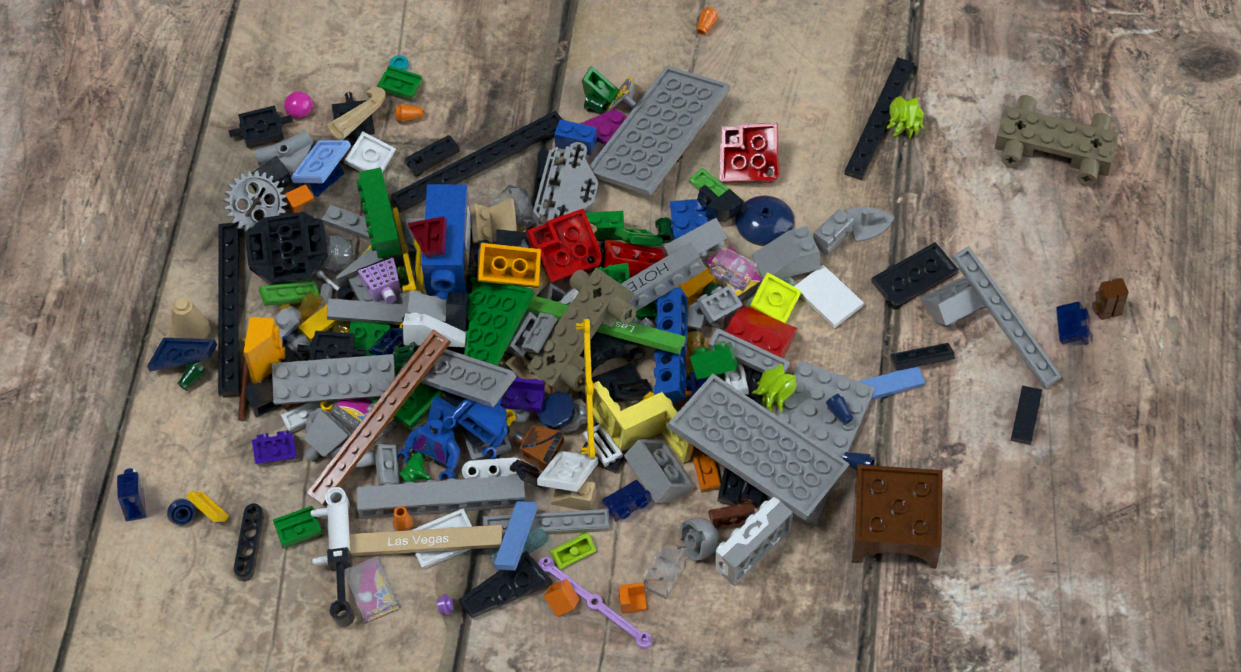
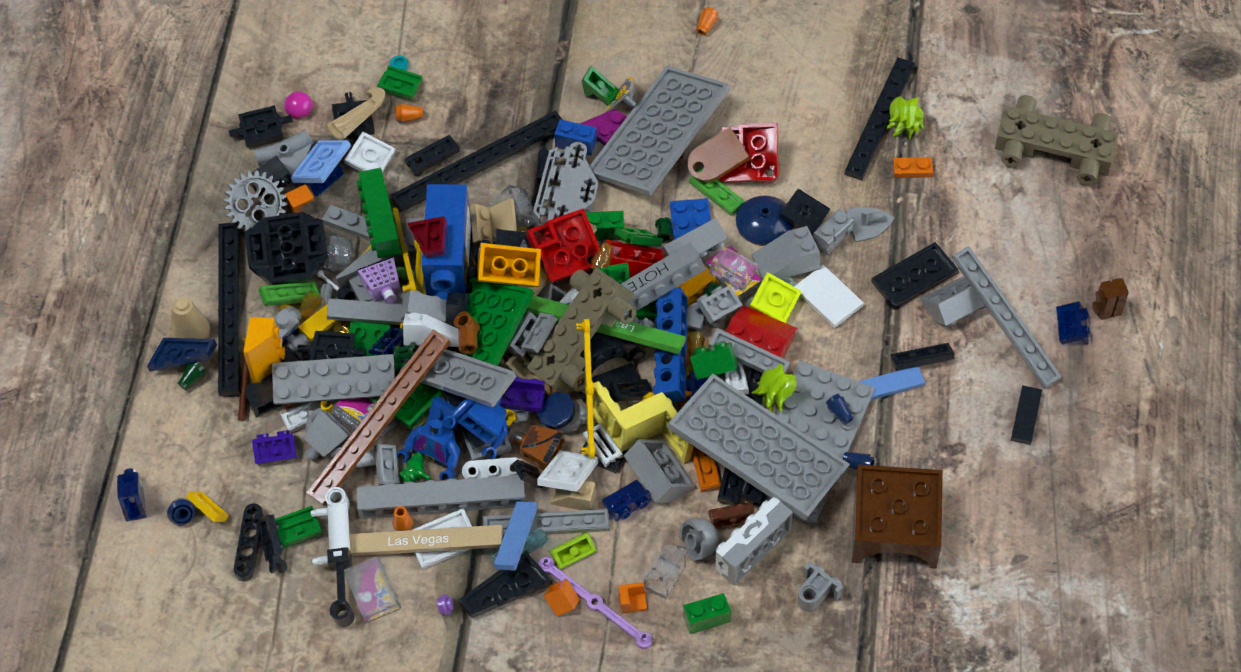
(271, 544): none -> black plate
(467, 332): none -> dark orange piece
(595, 104): dark green bush -> none
(602, 257): none -> clear yellow cone
(707, 613): none -> green brick
(718, 155): none -> tile
(721, 207): black brick -> none
(804, 211): none -> black plate
(817, 586): none -> light grey pin
(913, 167): none -> orange plate

